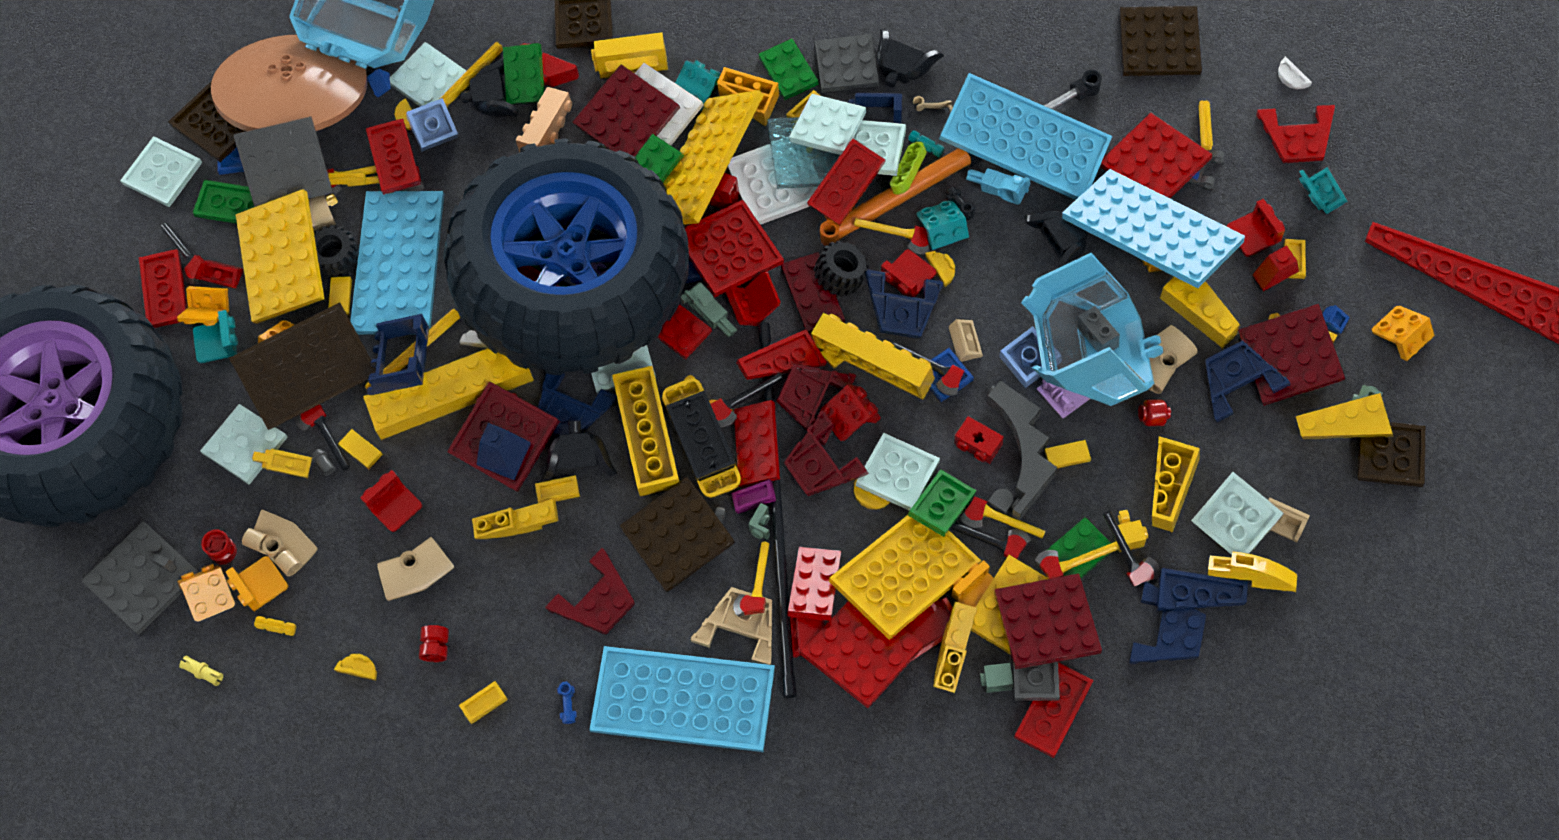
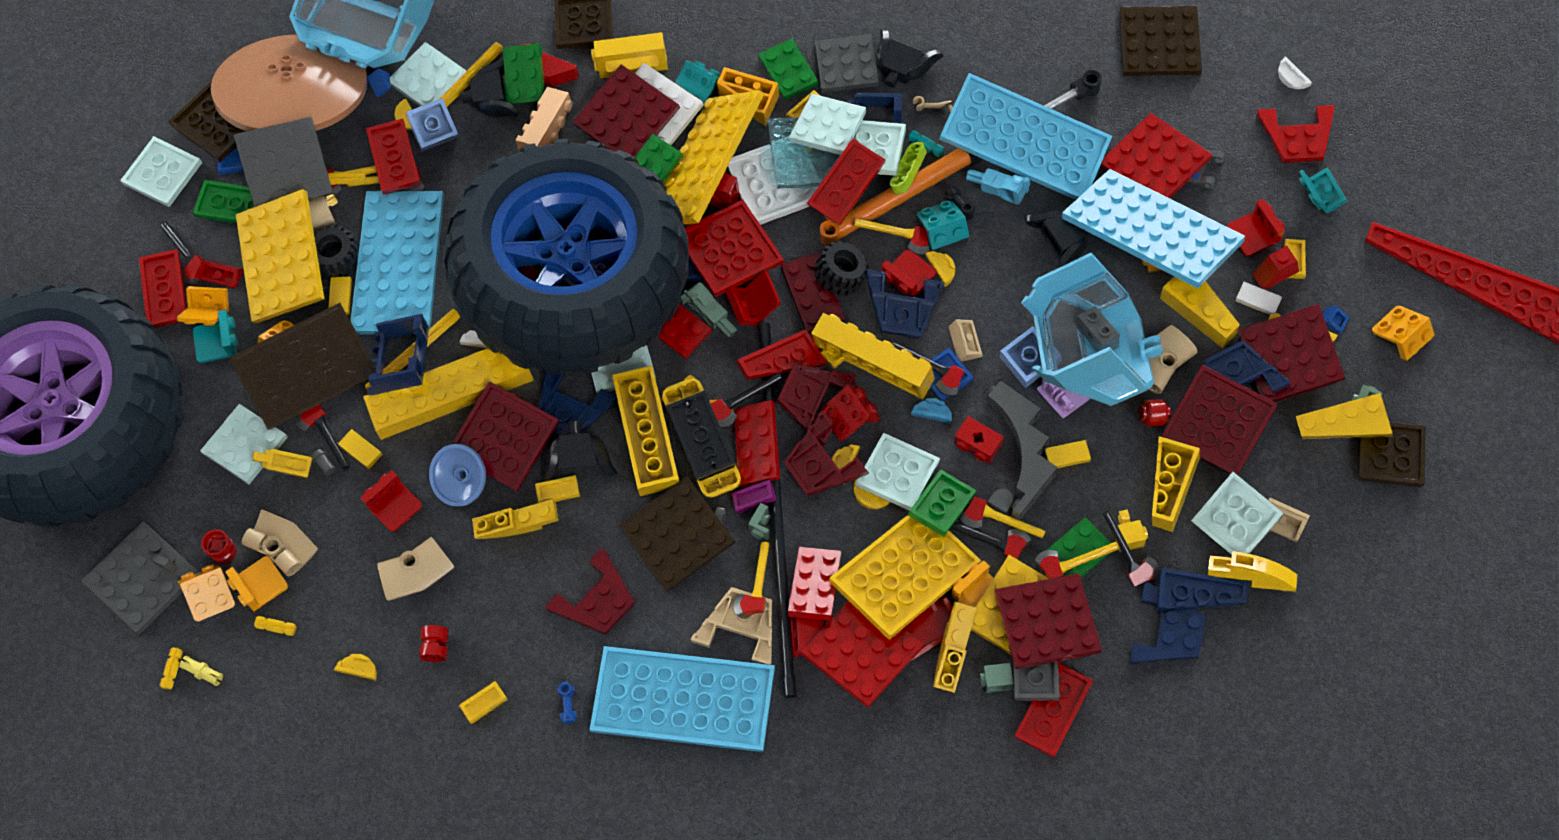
(171, 668): none -> yellow axle
(448, 479): none -> medium blue dish
(501, 451): dark blue slope -> none
(845, 455): none -> yellow tile
(932, 409): none -> dark azure tile
(1205, 125): yellow axle -> none
(1220, 420): none -> dark red plate
(1258, 298): none -> white tile

